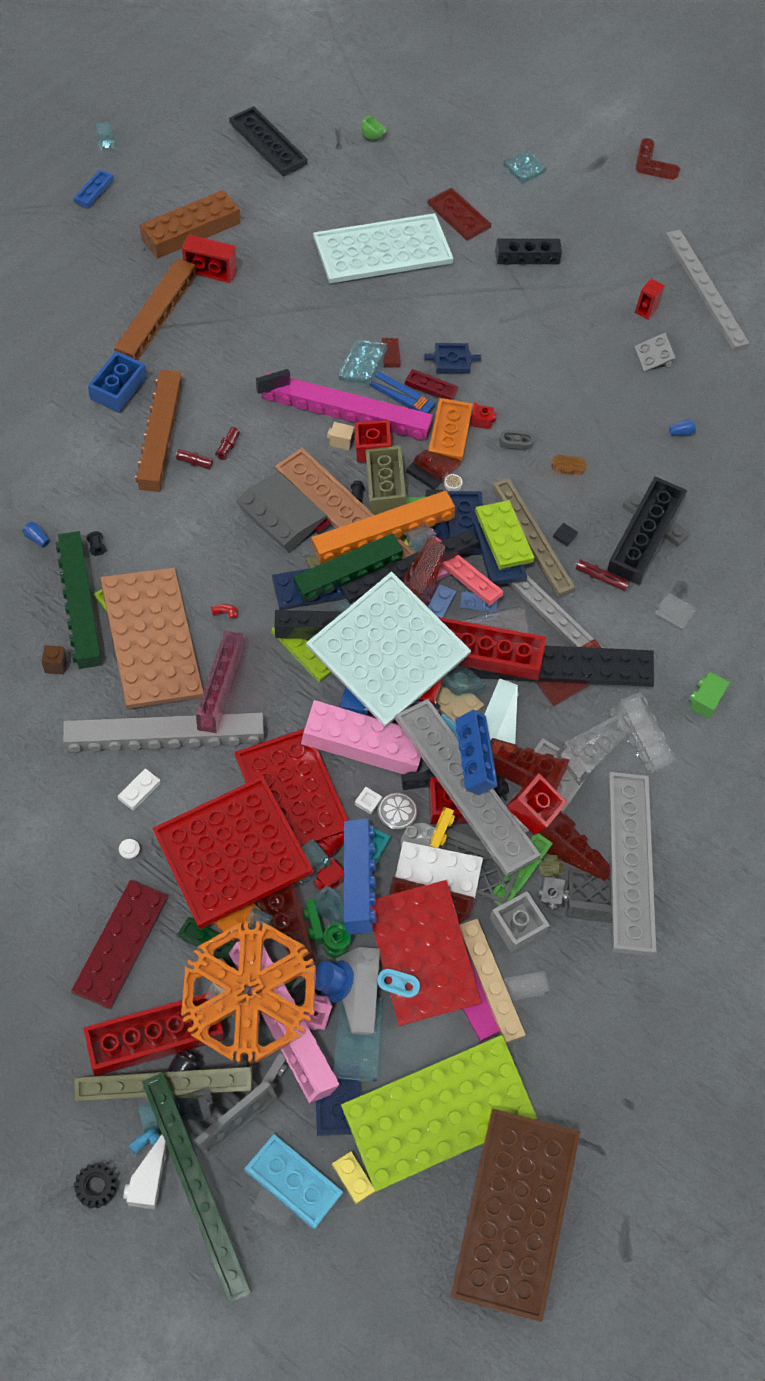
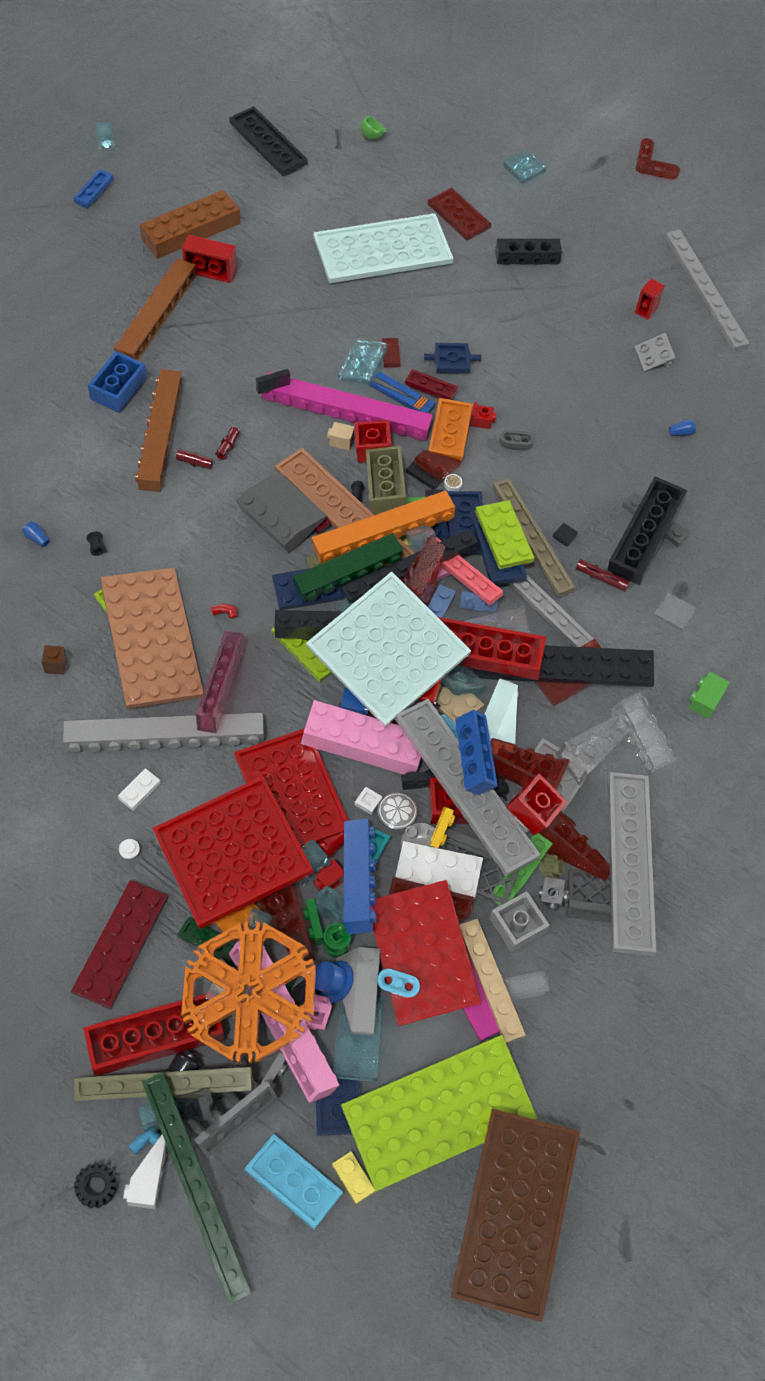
(79, 600): dark green brick -> none
(569, 464): clear orange plate -> none

